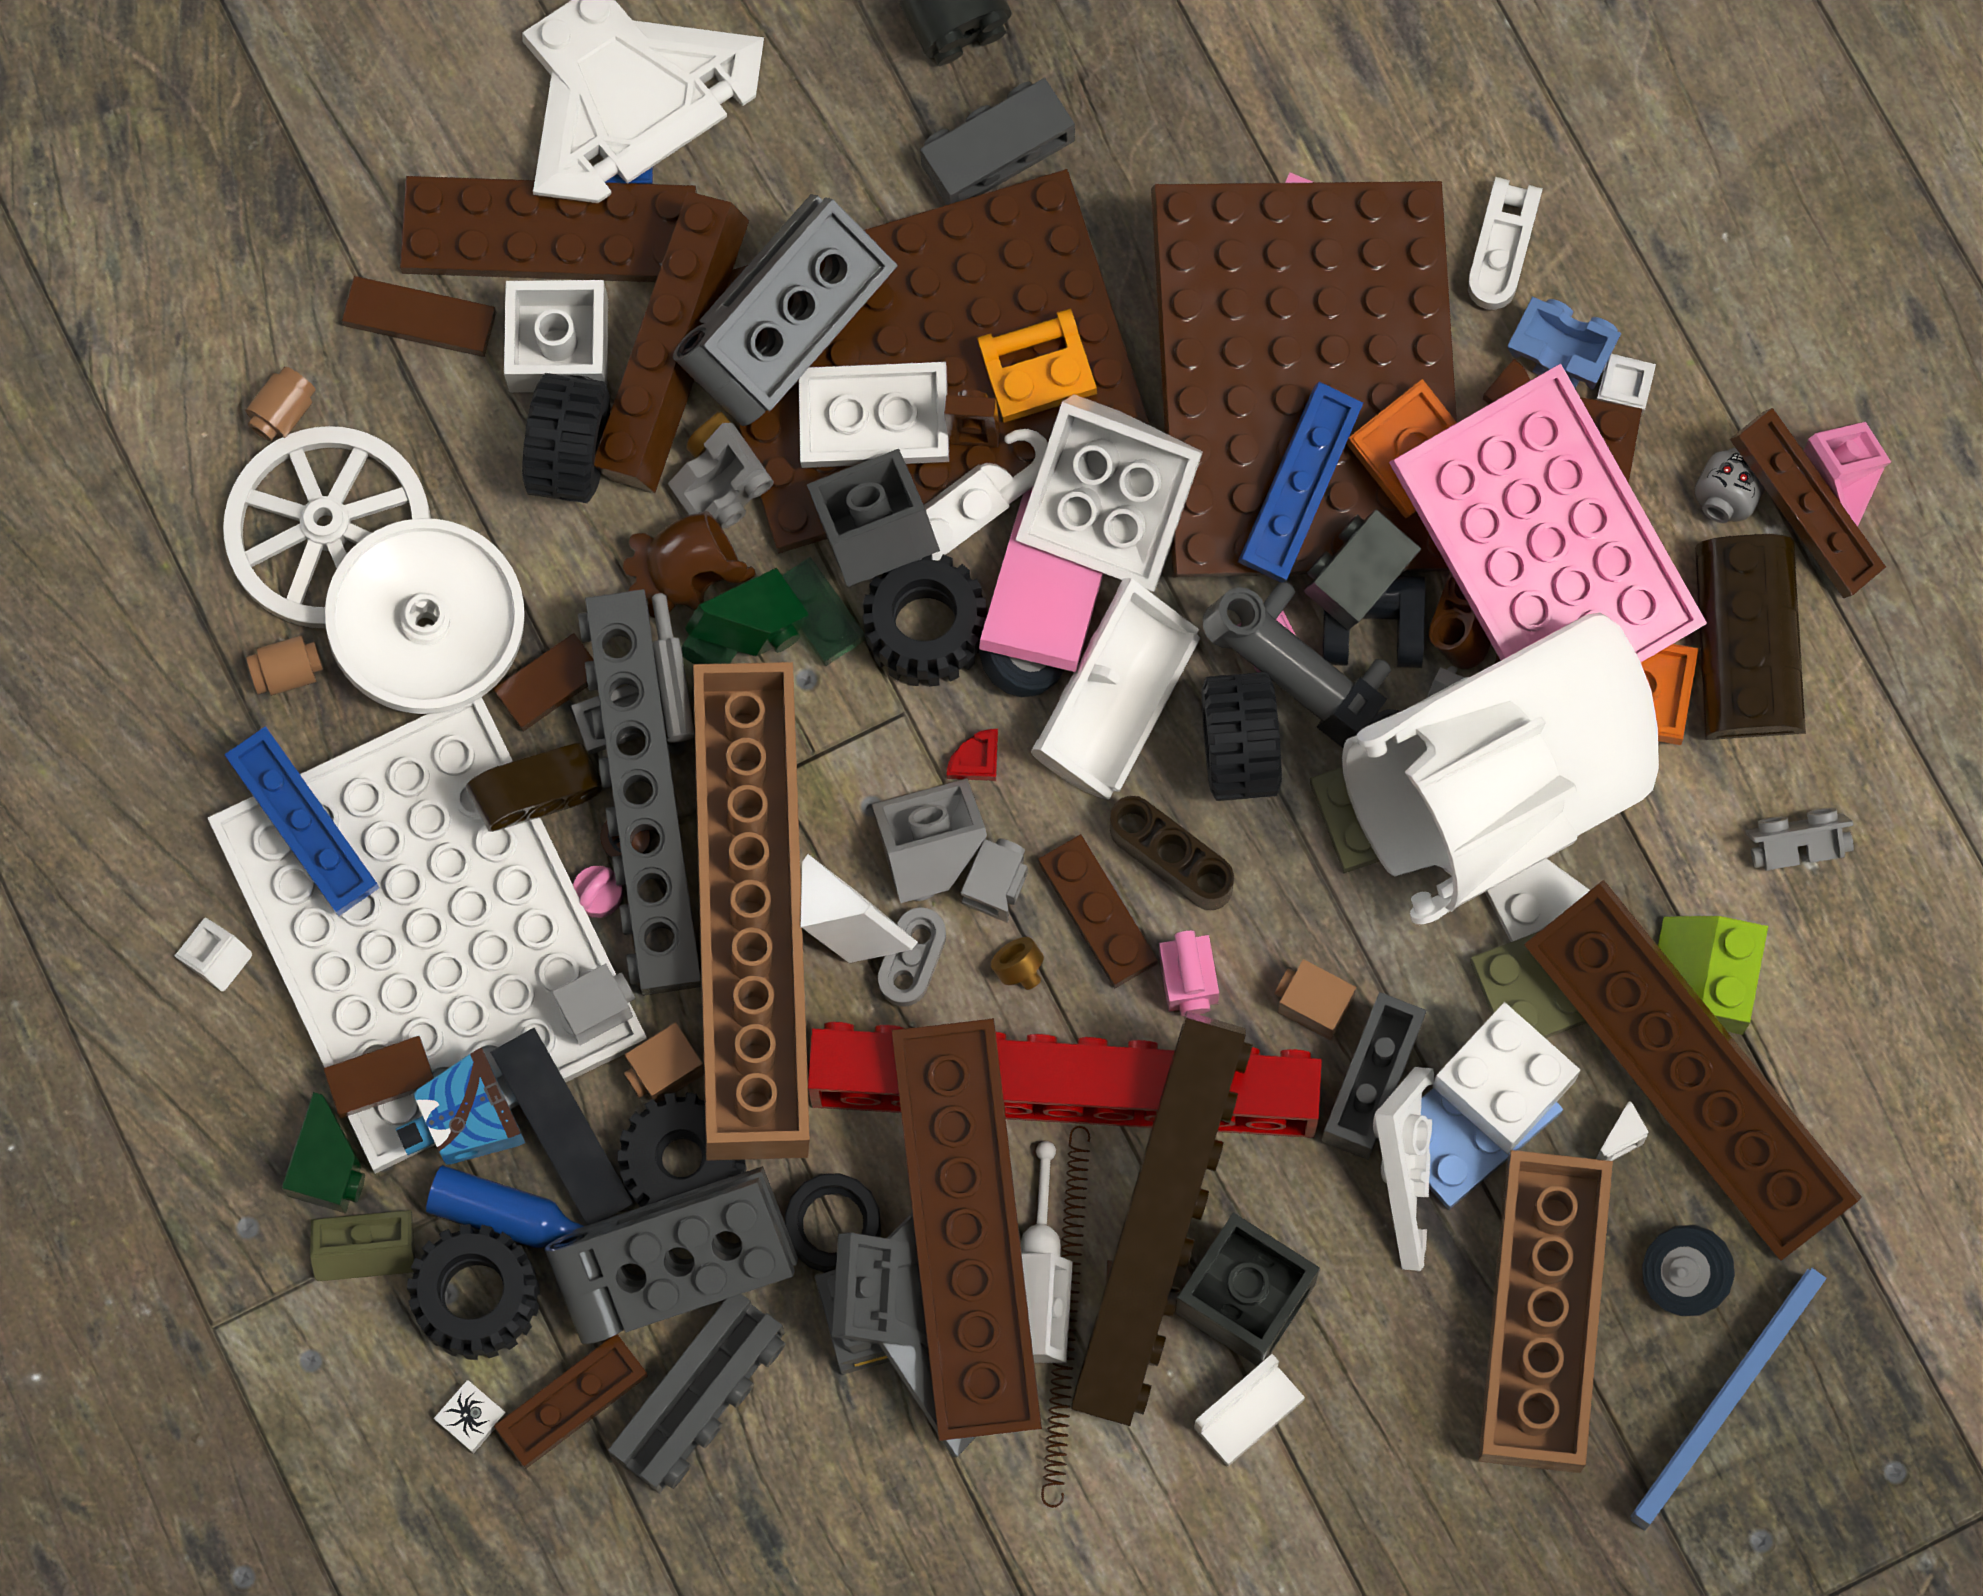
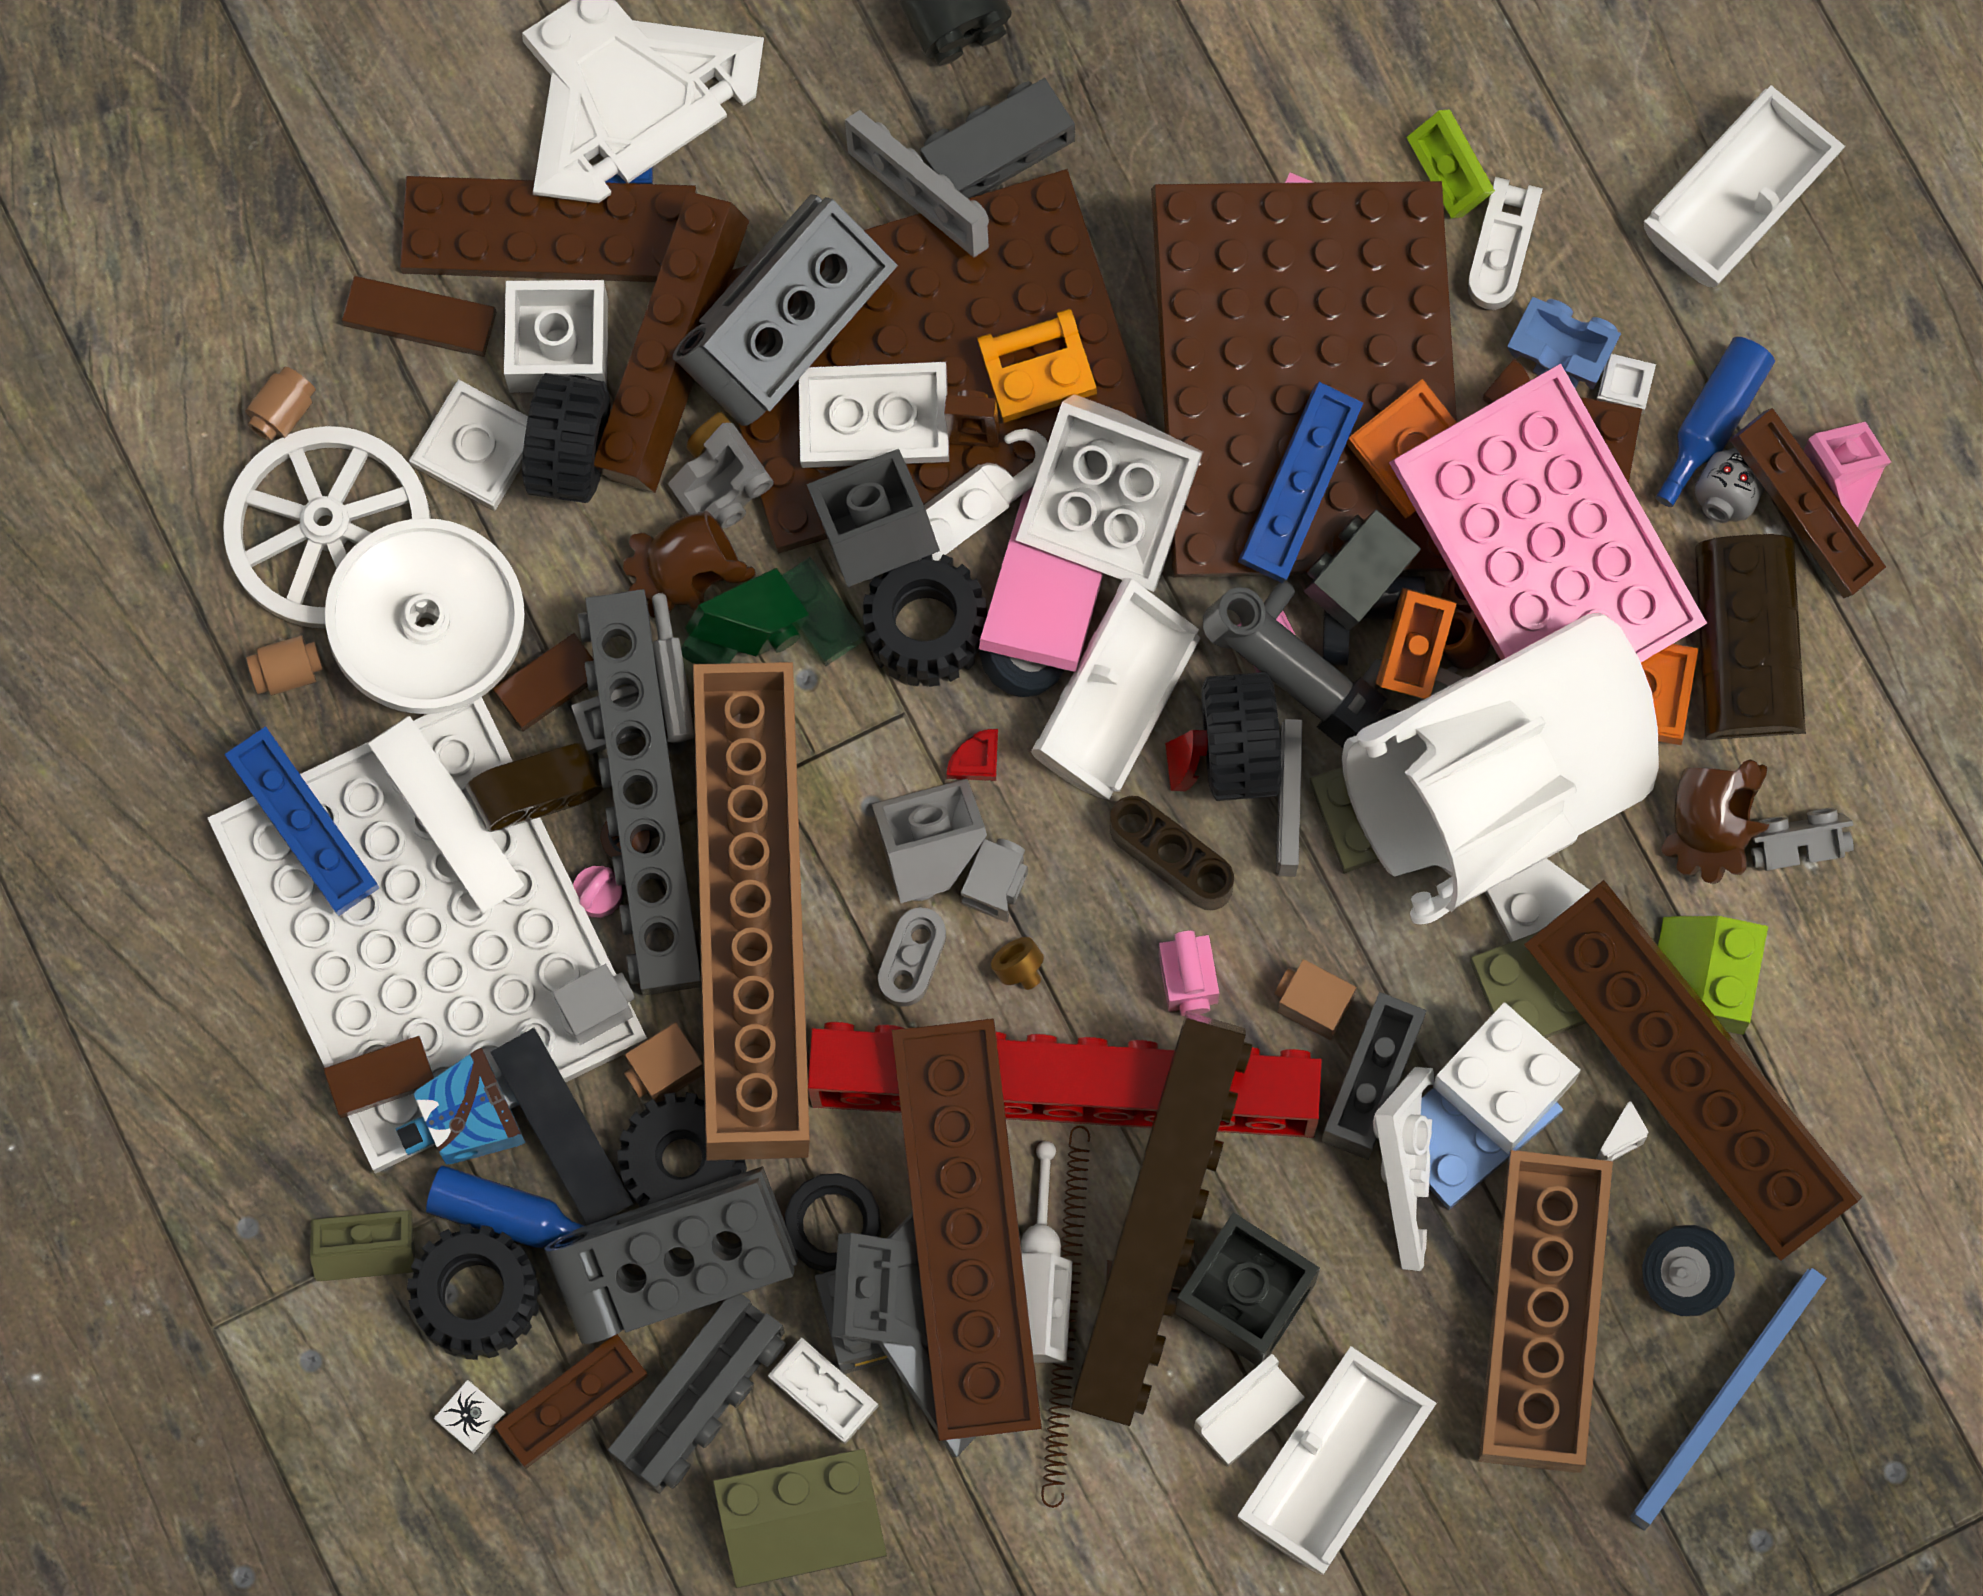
(214, 954): white slope -> none
(323, 1161): dark green slope -> none
(445, 814): none -> white slope
(473, 445): none -> white tile
(800, 1518): none -> olive slope
(823, 1391): none -> white plate
(845, 918): white slope -> none
(917, 183): none -> light grey plate
(1097, 911): reddish brown plate -> none
(1183, 758): none -> red tile
(1289, 799): none -> light grey tile
(1335, 1461): none -> white container
(1415, 643): none -> orange brick
(1450, 159): none -> lime plate
(1715, 820): none -> reddish brown piece
(1717, 411): none -> blue piece
(1740, 187): none -> white container

